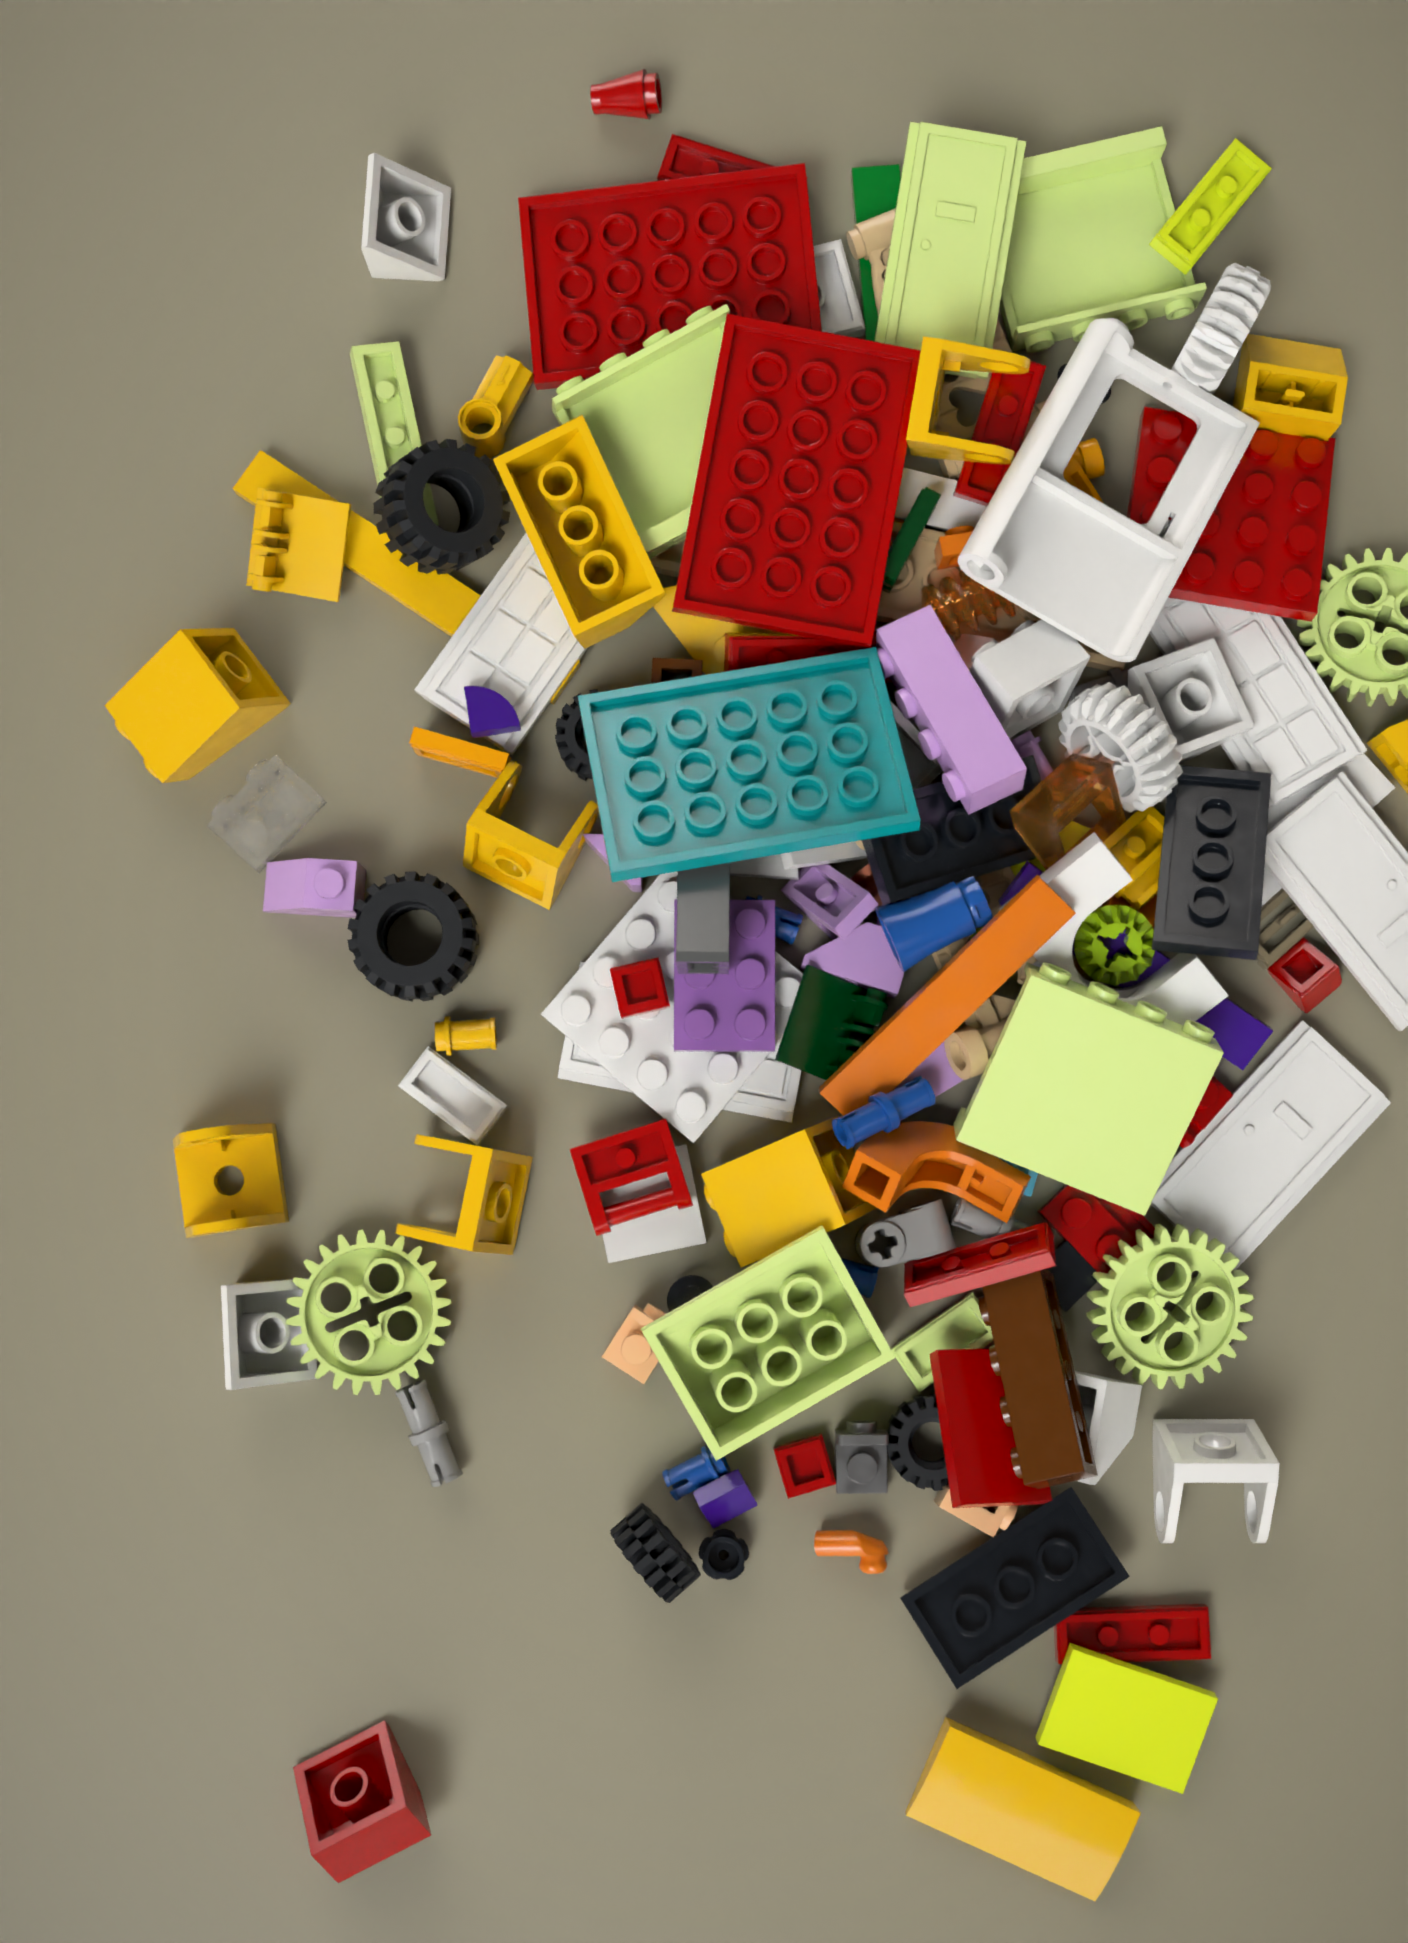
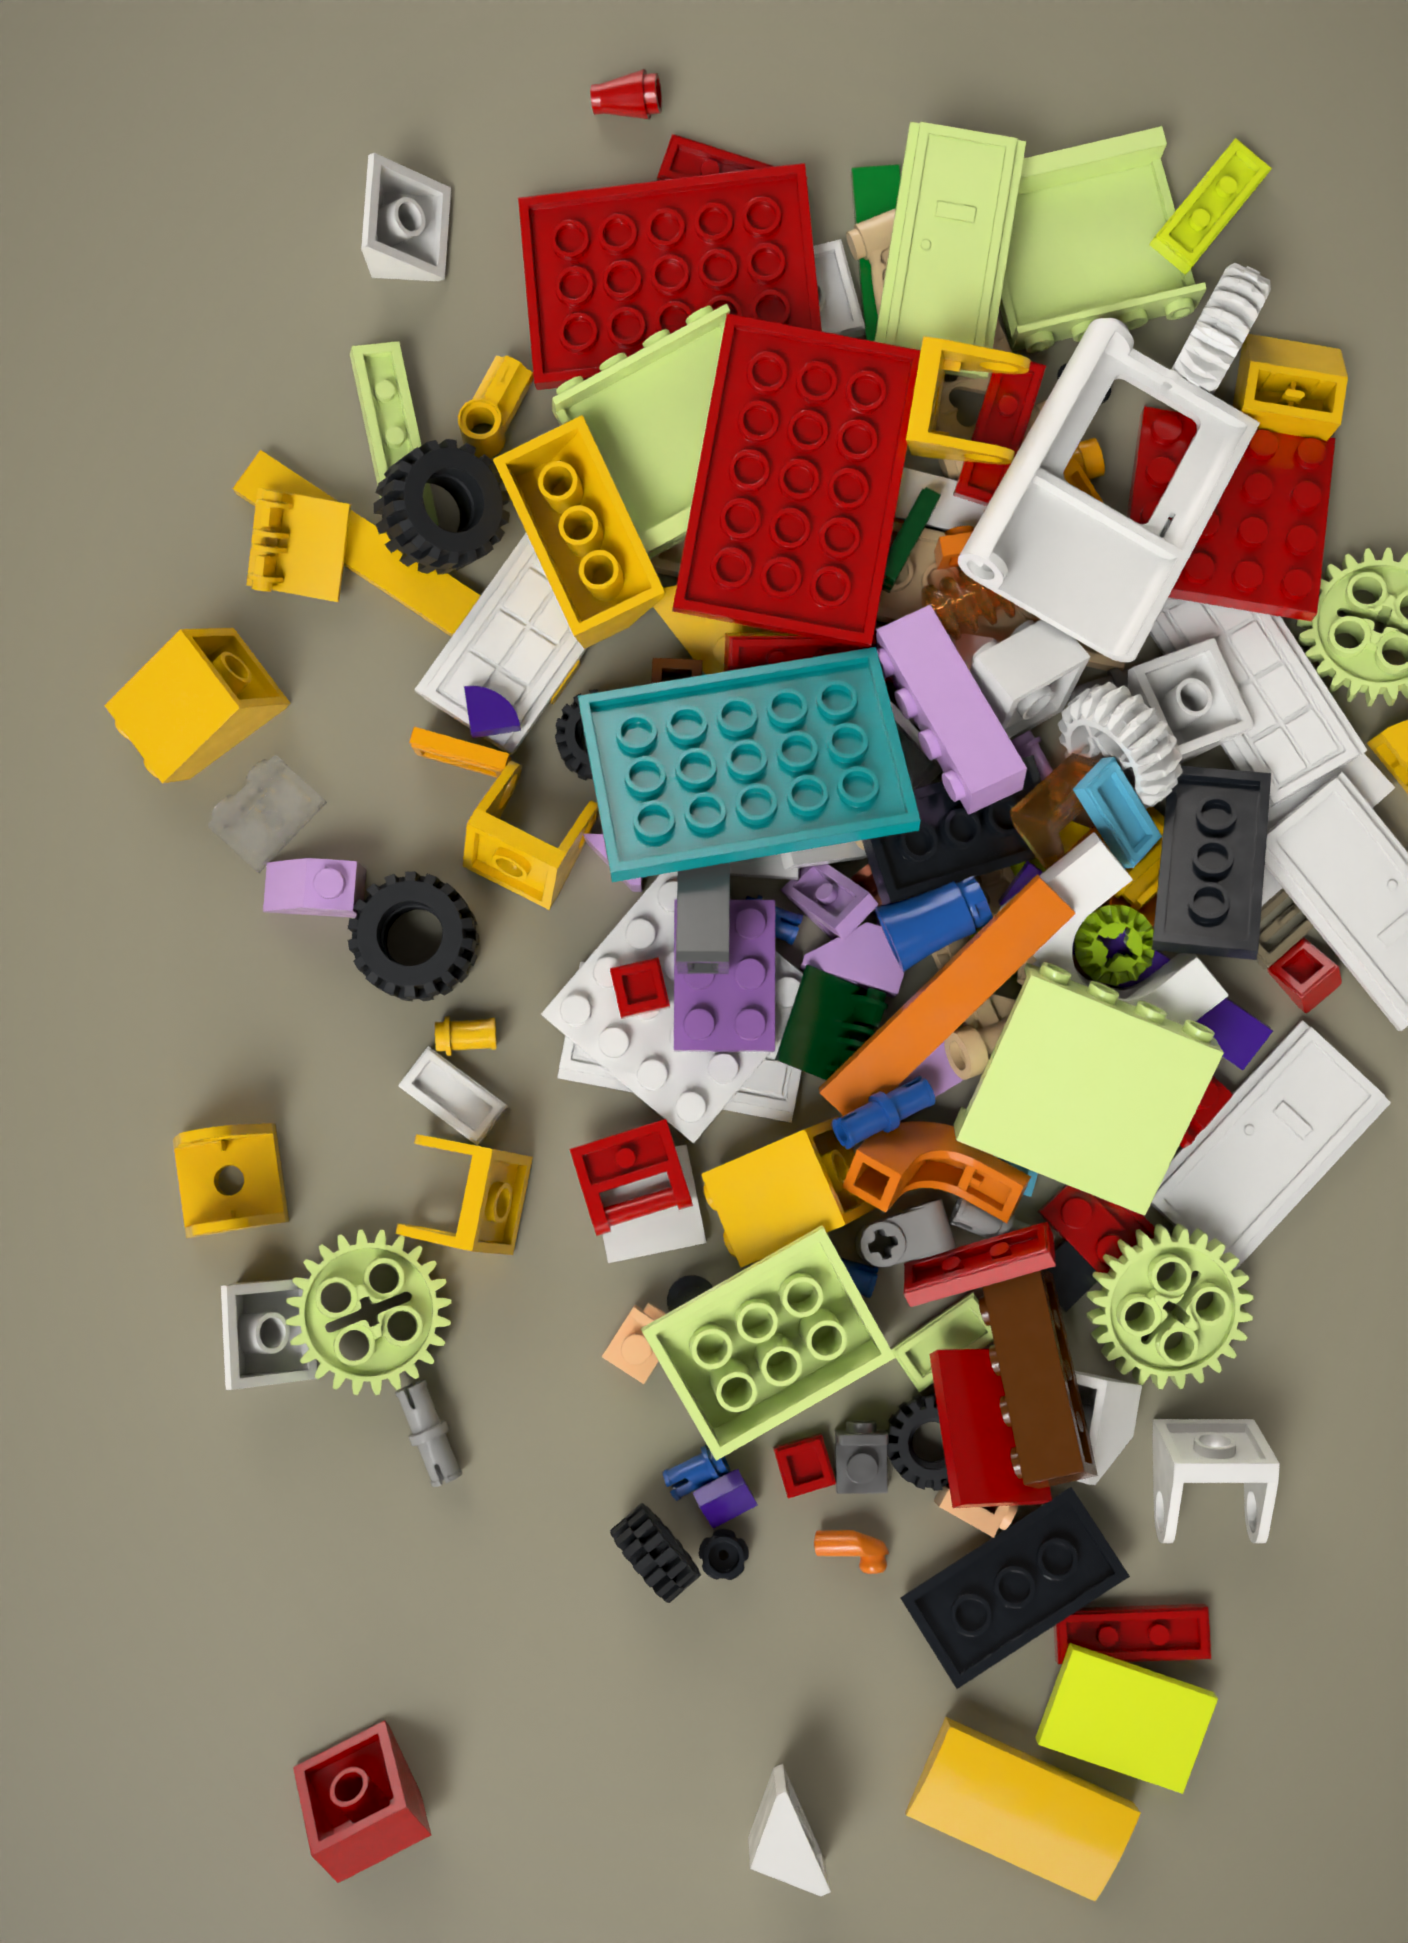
(783, 1840): none -> white slope
(1117, 812): none -> medium azure tile

